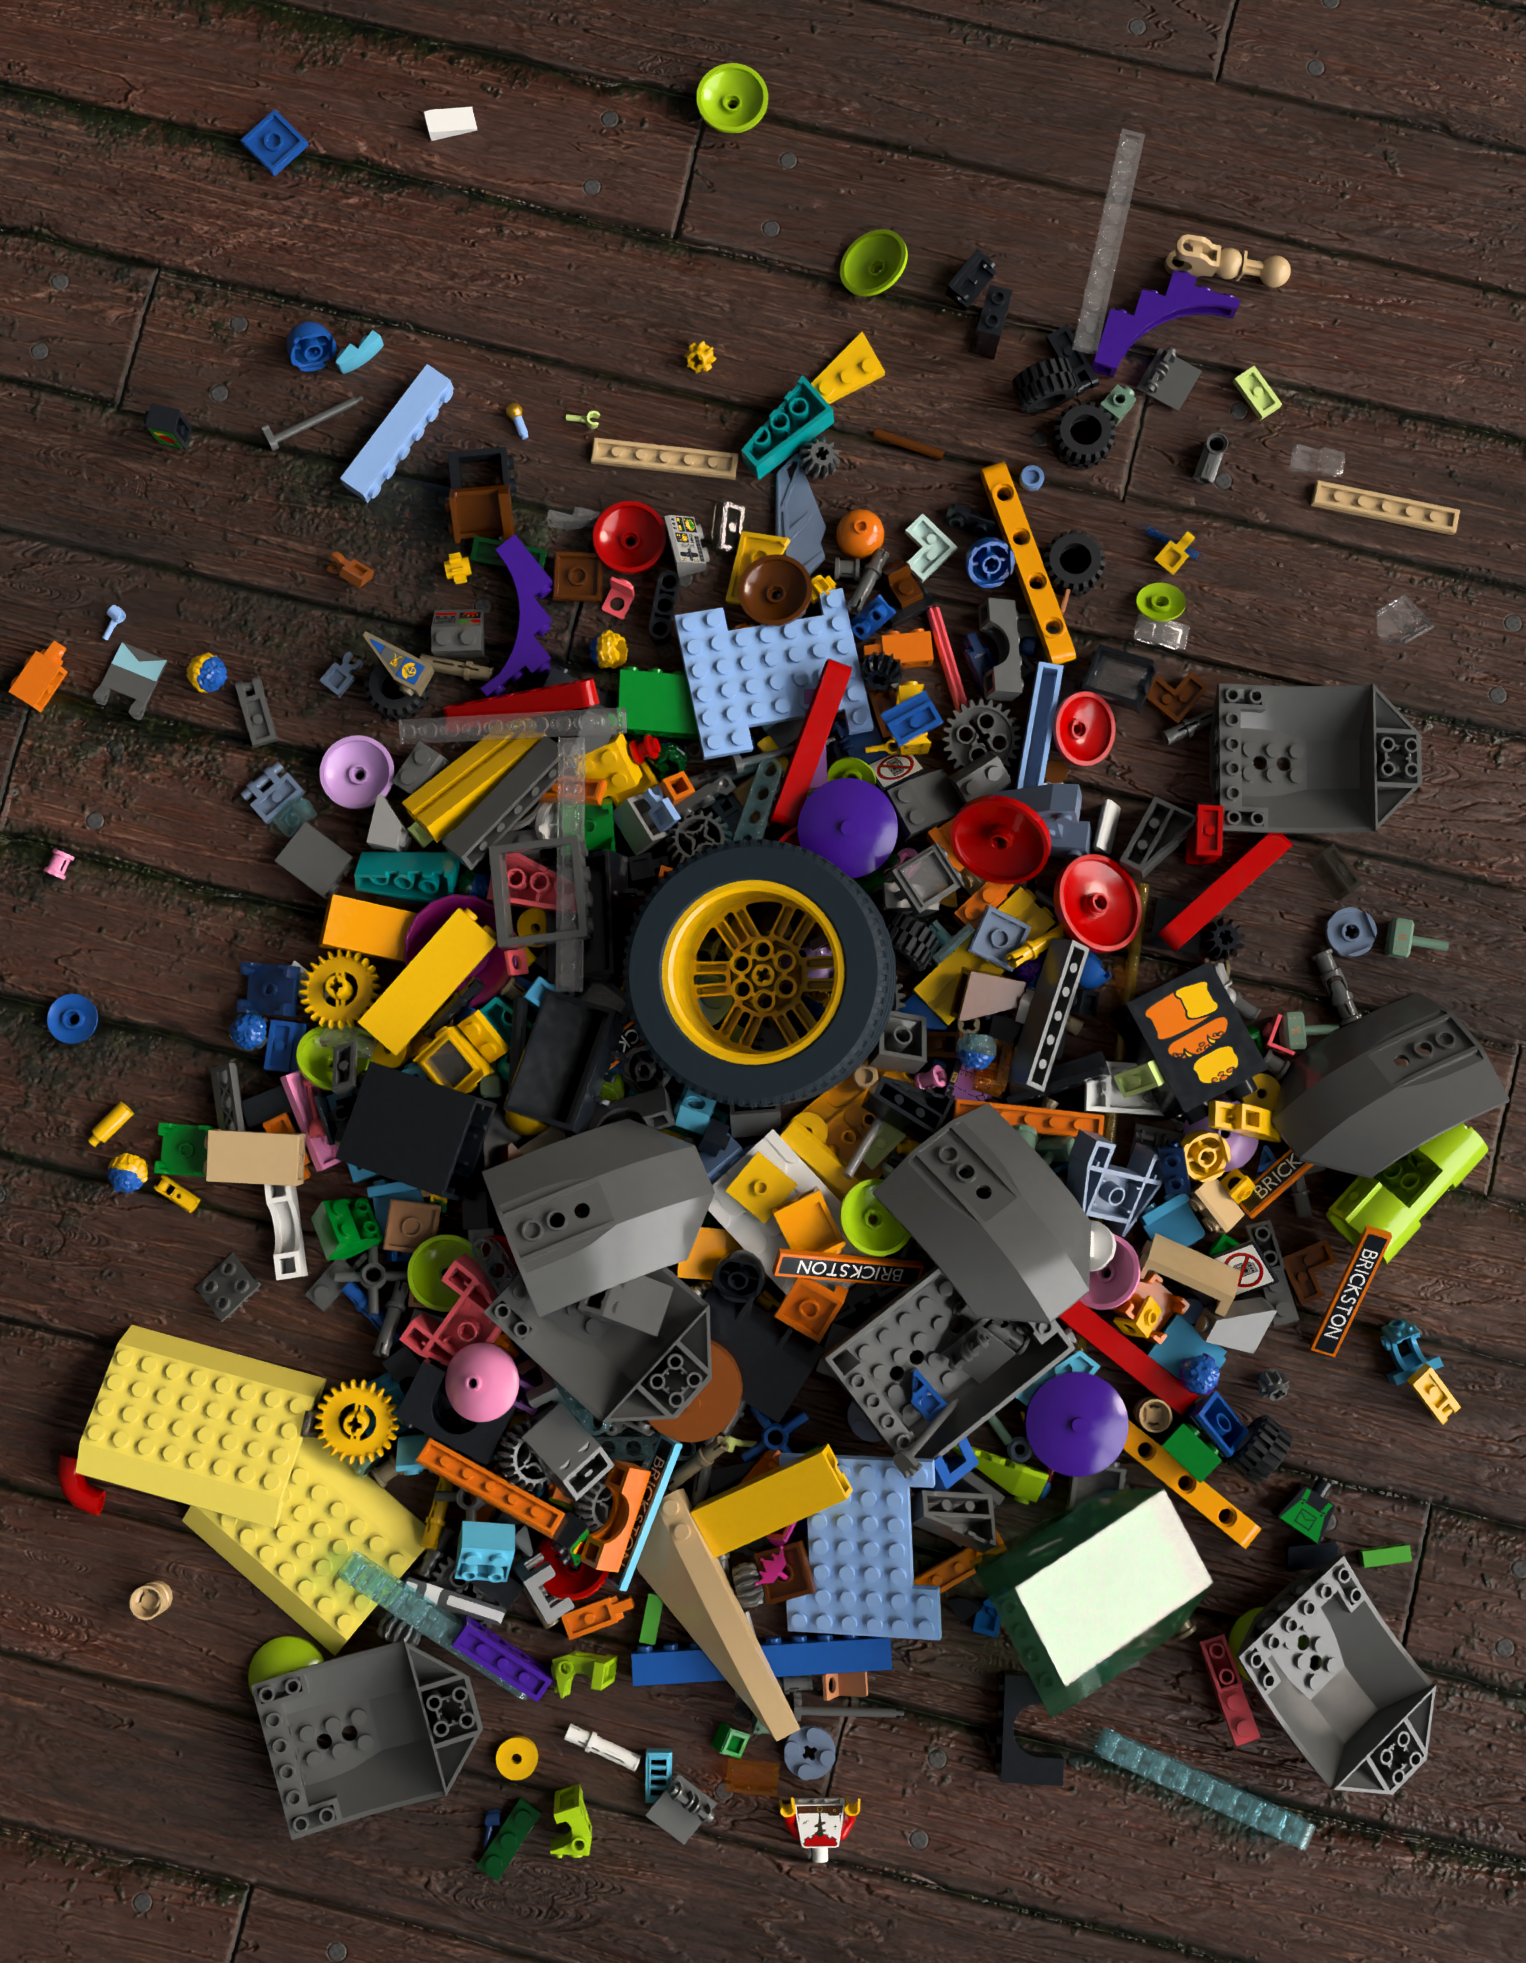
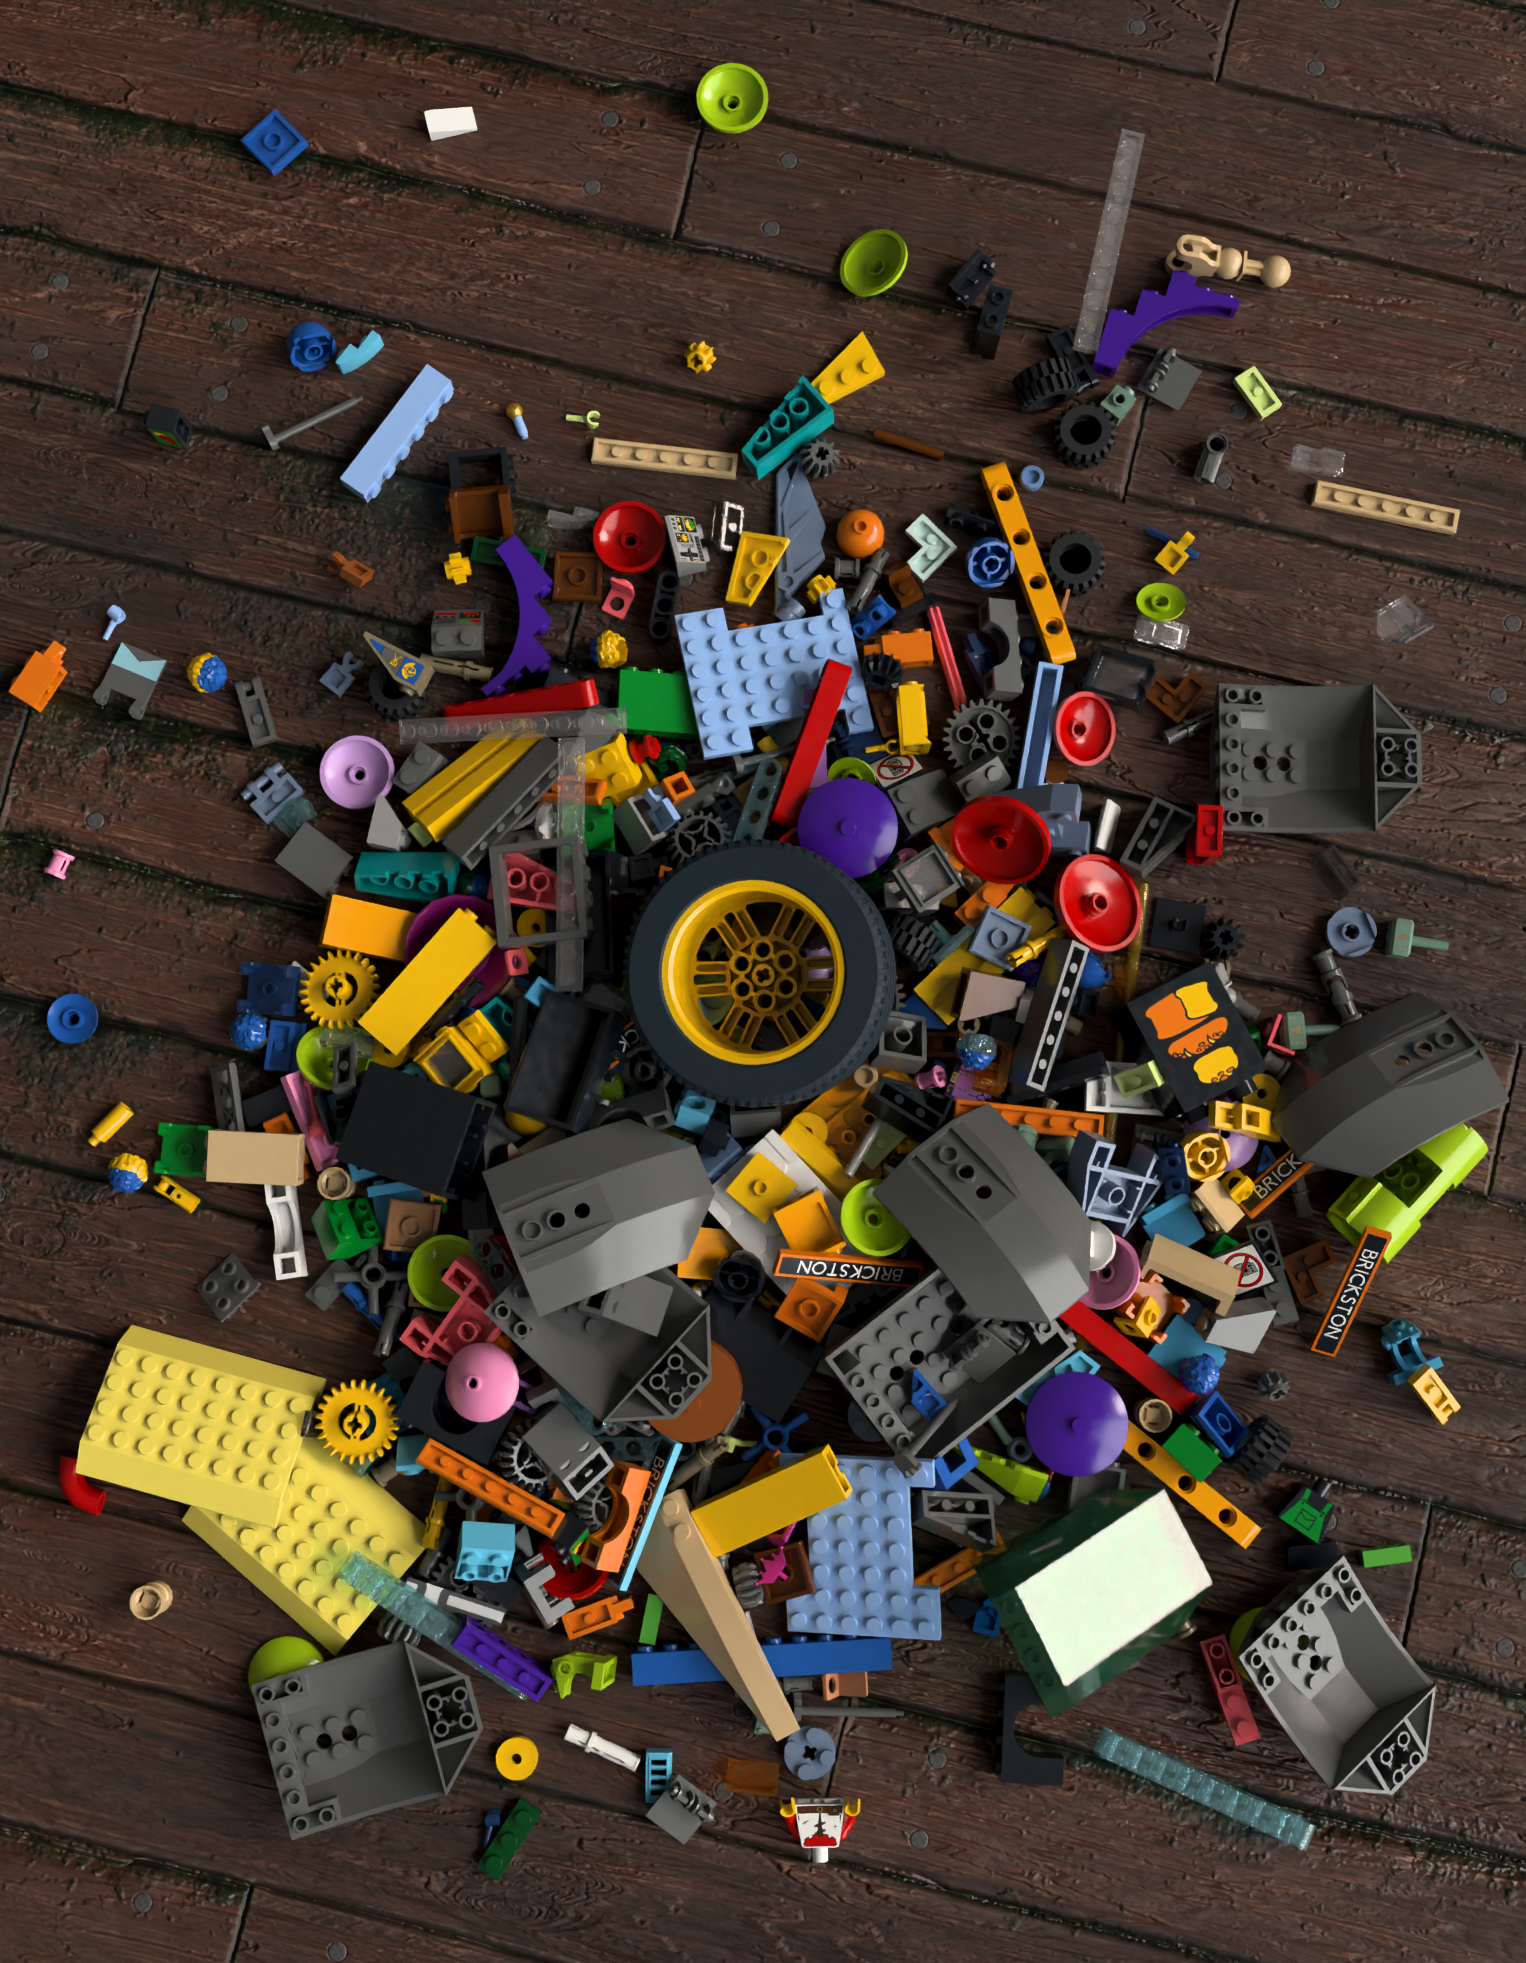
(336, 1183): none -> tan wheel
(571, 1808): lime tile -> none
(730, 1740): green slope -> none
(774, 576): reddish brown dish -> none
(911, 718): blue plate -> none
(1224, 890): red beam -> none

